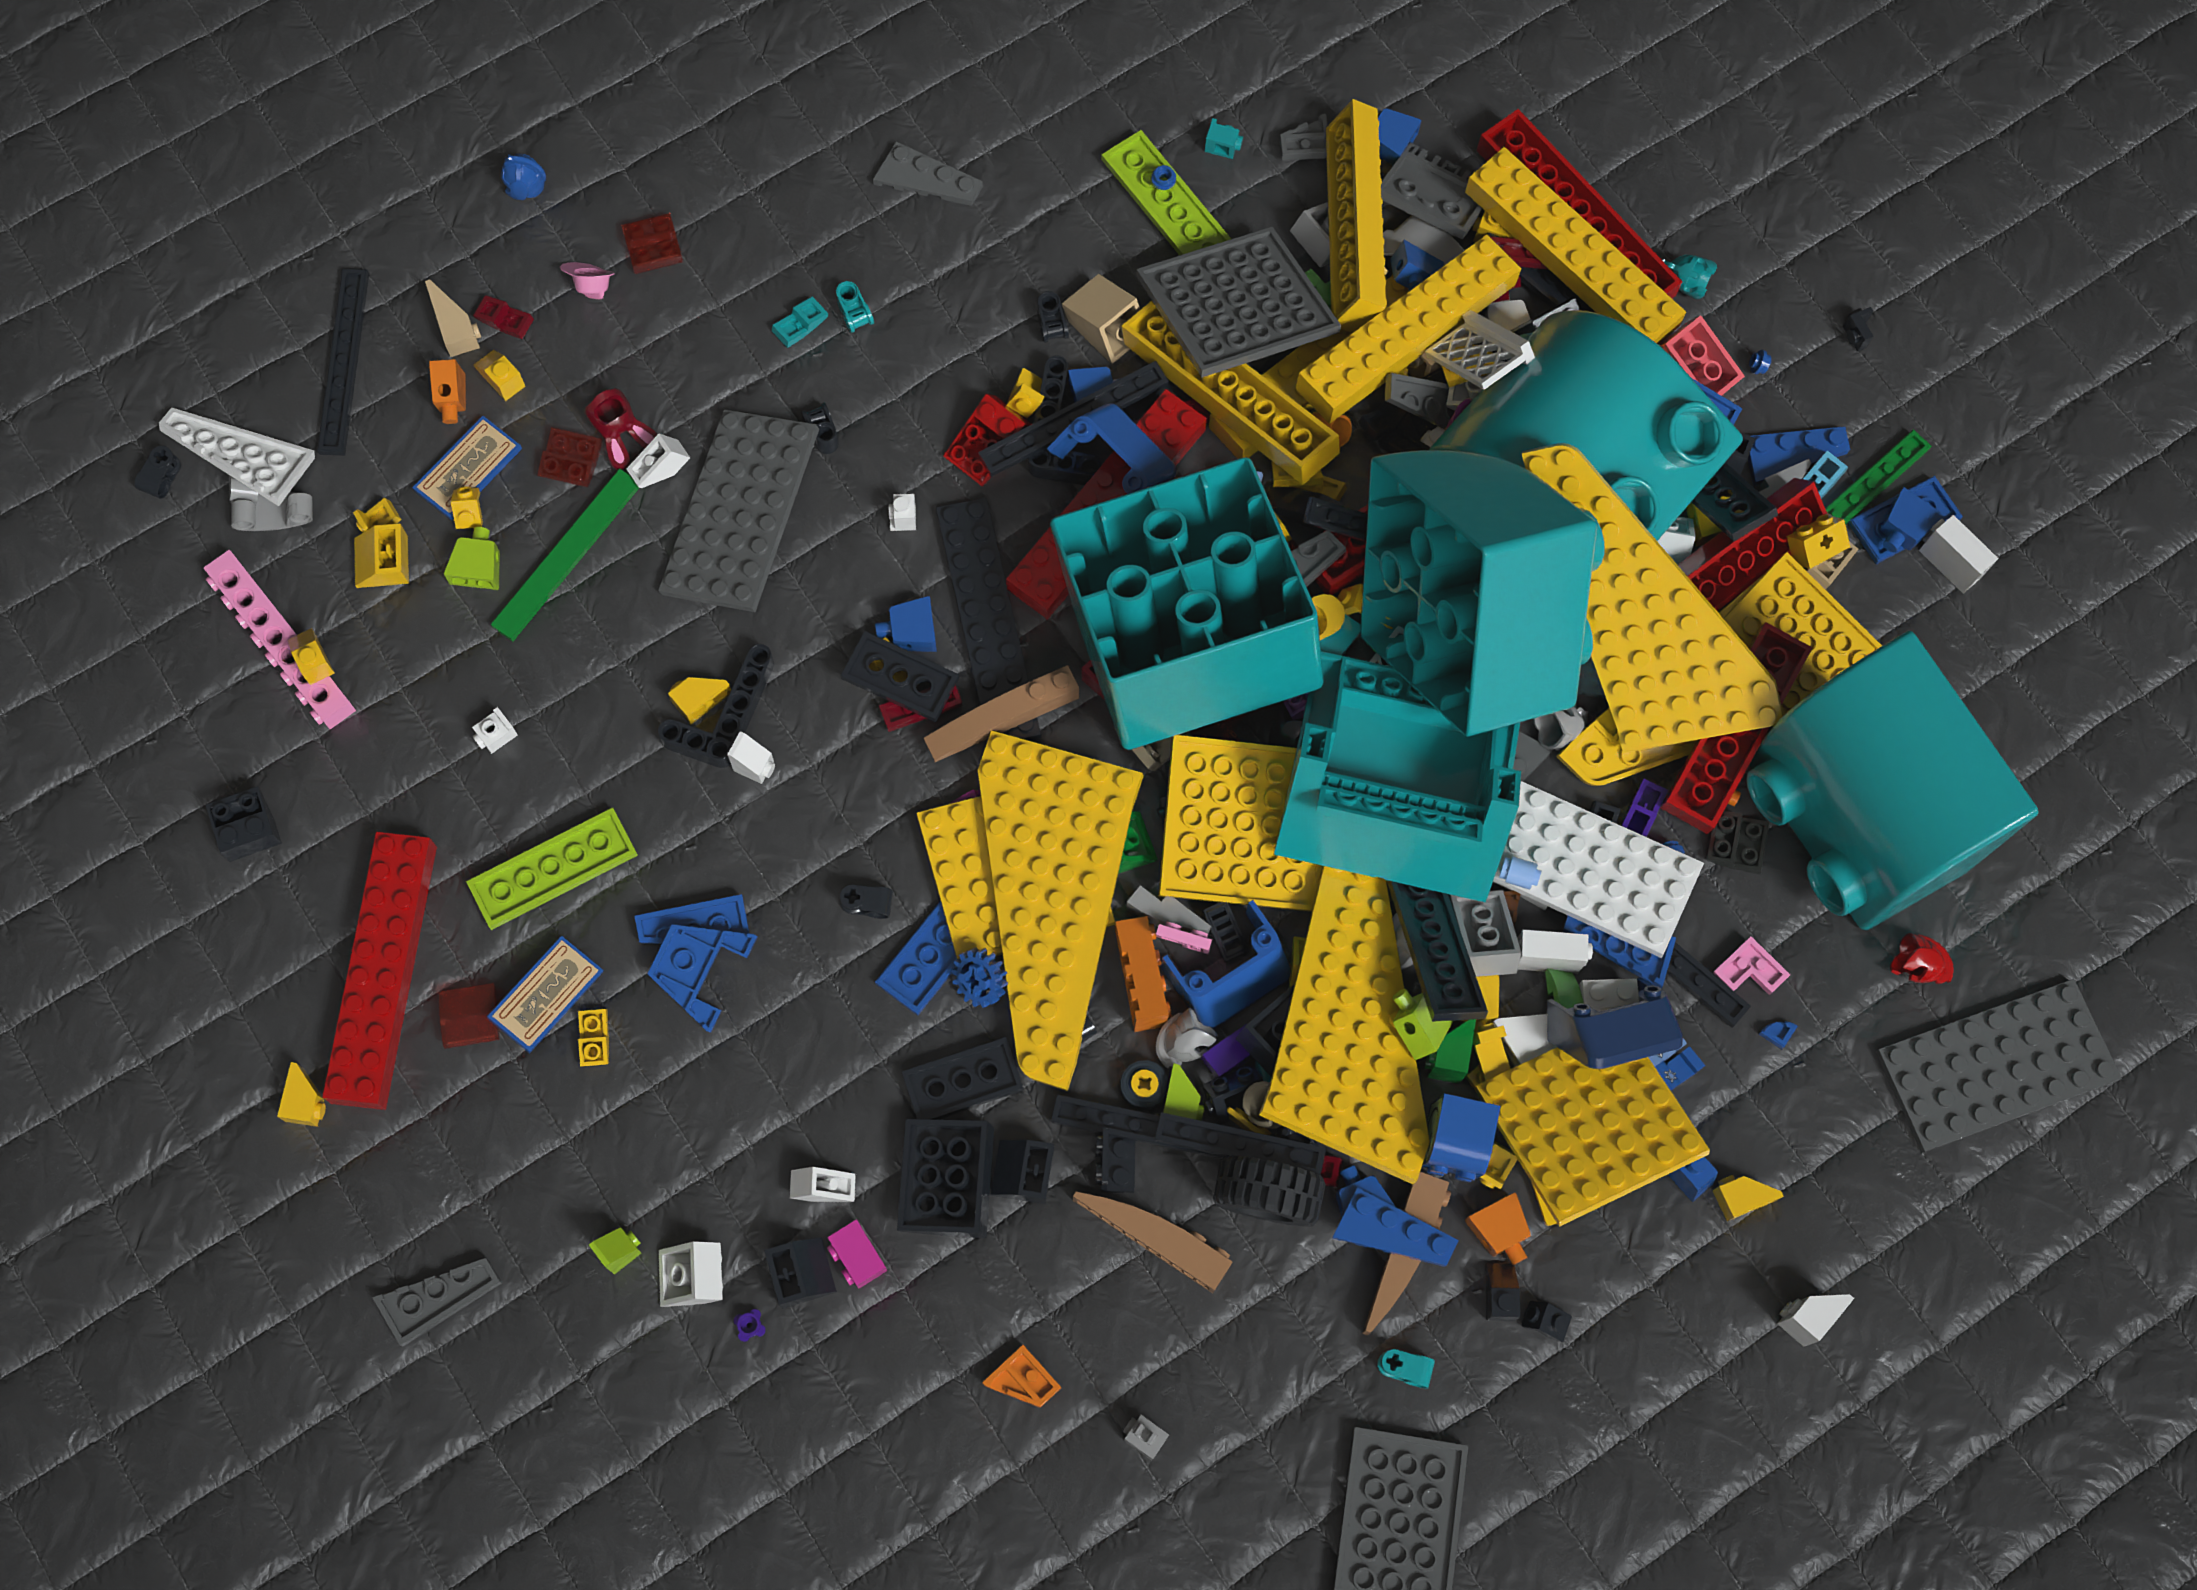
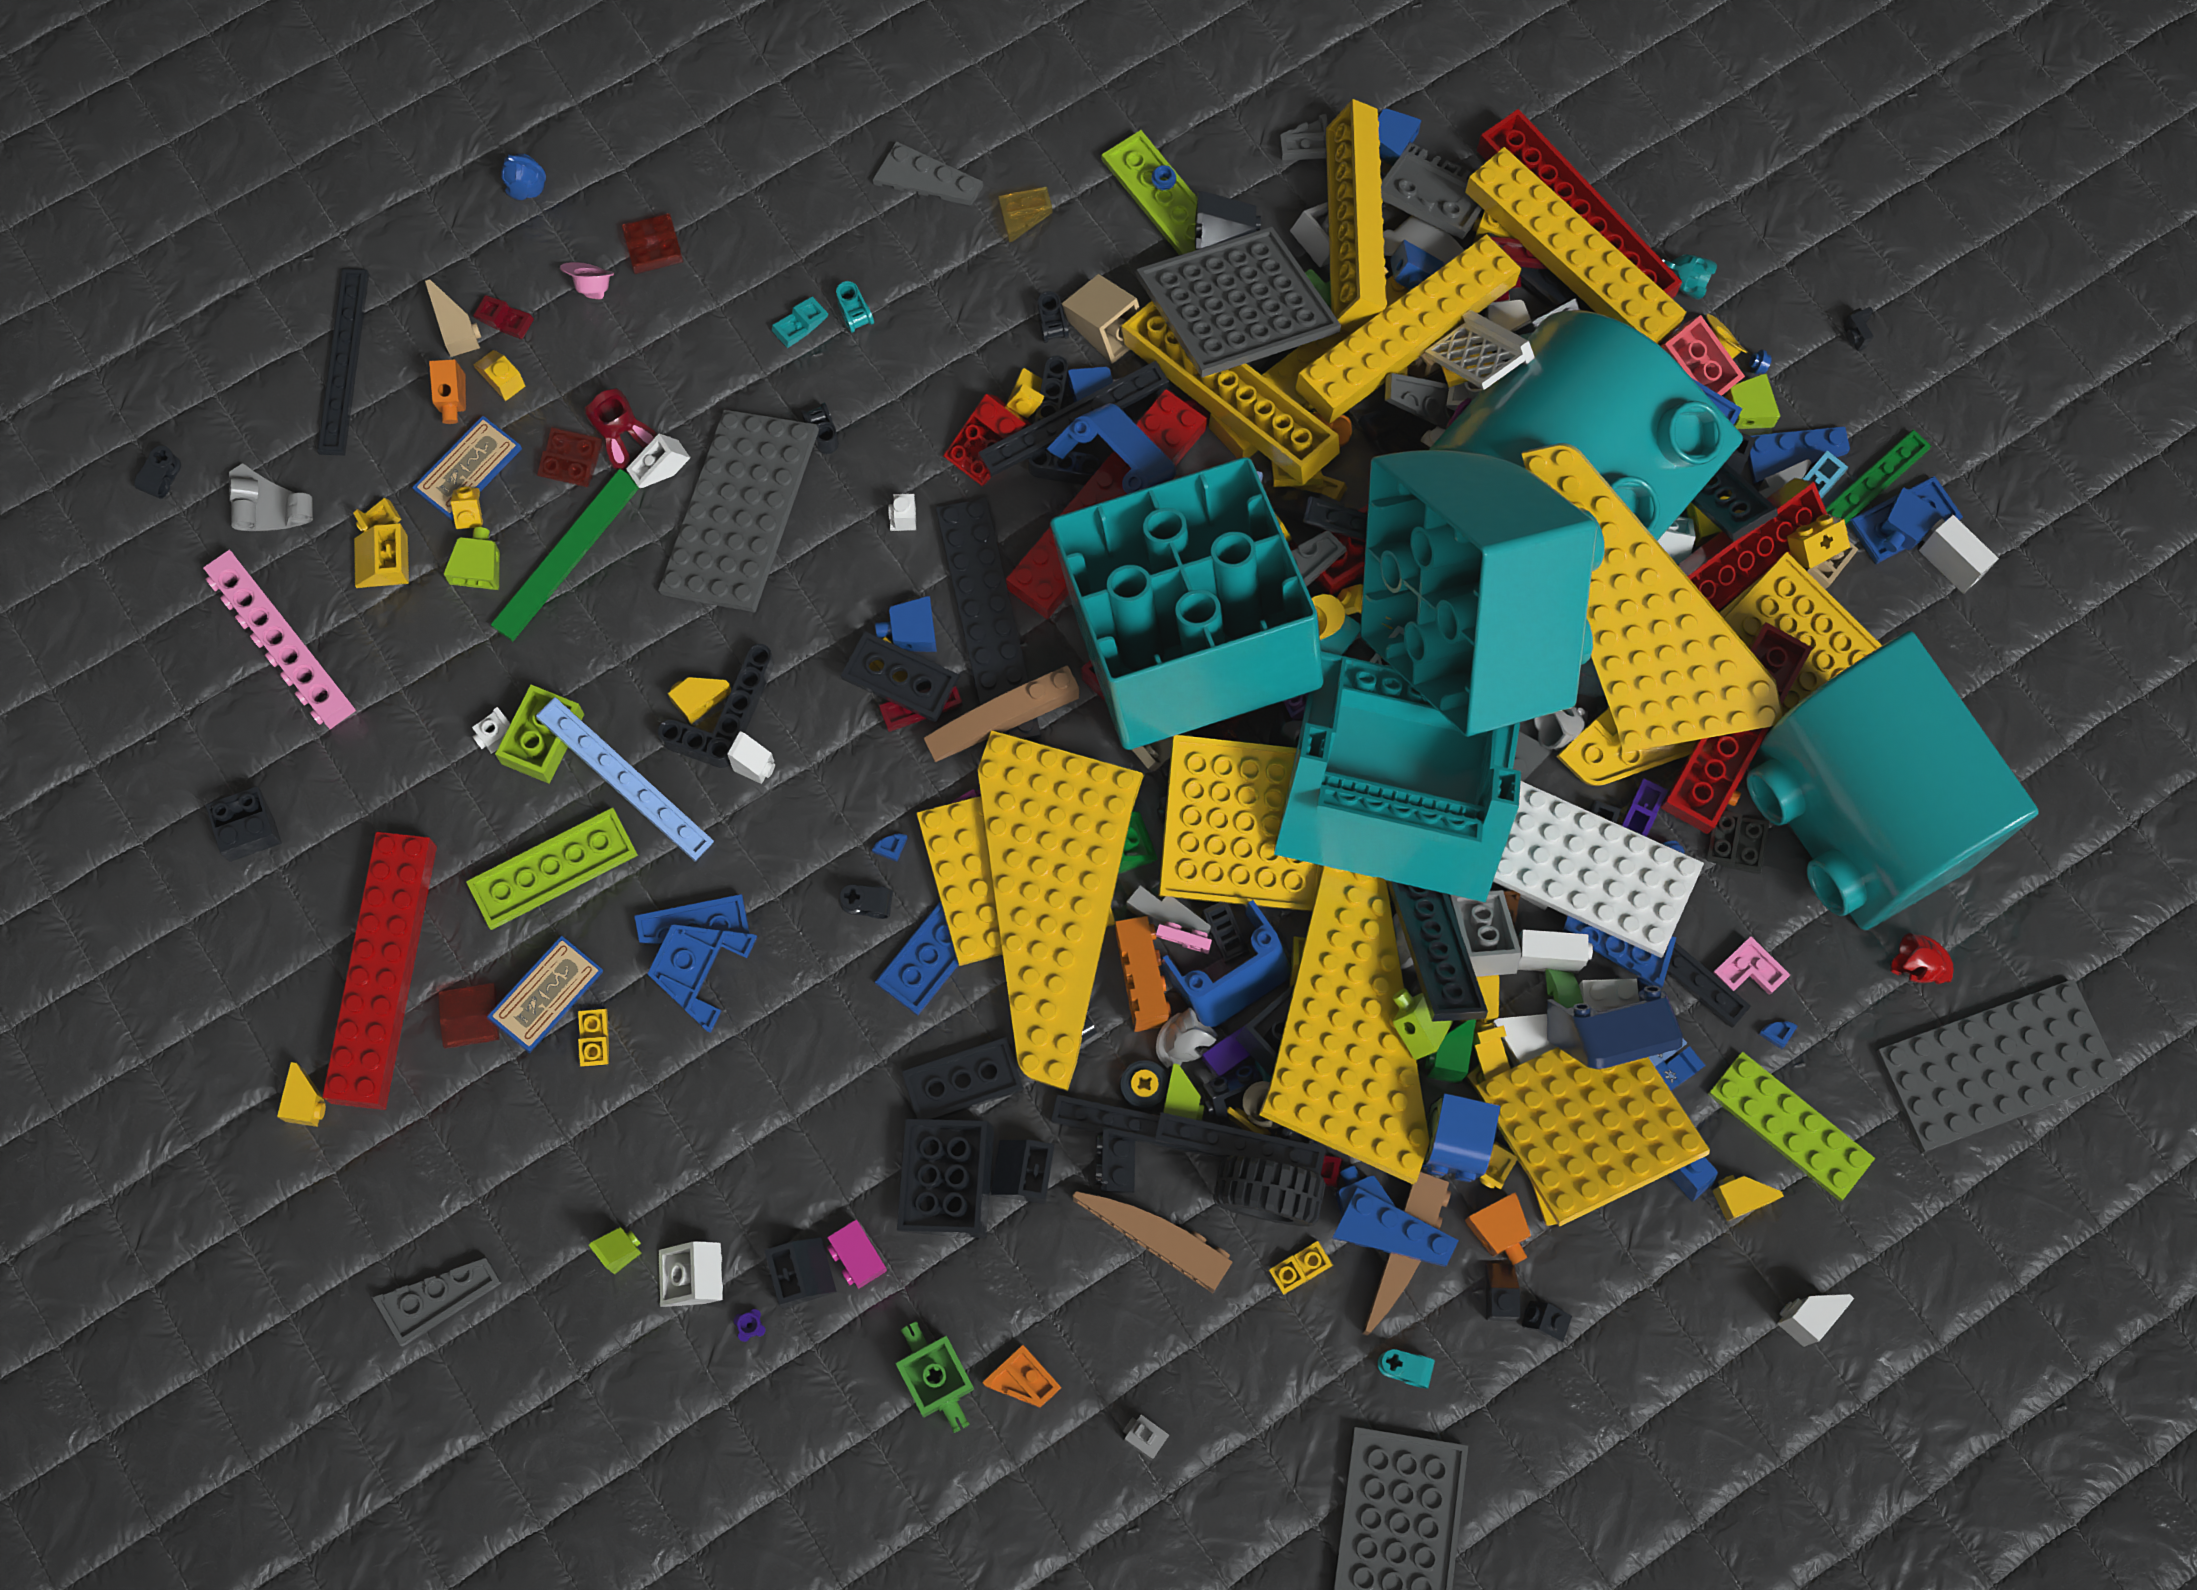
(253, 459): white wing -> none
(310, 656): yellow slope -> none
(530, 744): none -> lime brick
(624, 779): none -> light blue tile
(822, 1185): white slope -> none
(890, 846): none -> blue tile
(916, 1372): none -> bright green brick
(979, 977): blue gear -> none
(1024, 210): none -> clear yellow wing
(1222, 219): none -> black slope
(1223, 140): teal brick -> none
(1301, 1267): none -> yellow slope
(1520, 872): light blue brick -> none
(1725, 336): none -> yellow piece
(1756, 401): none -> lime torso
(1791, 1126): none -> lime plate

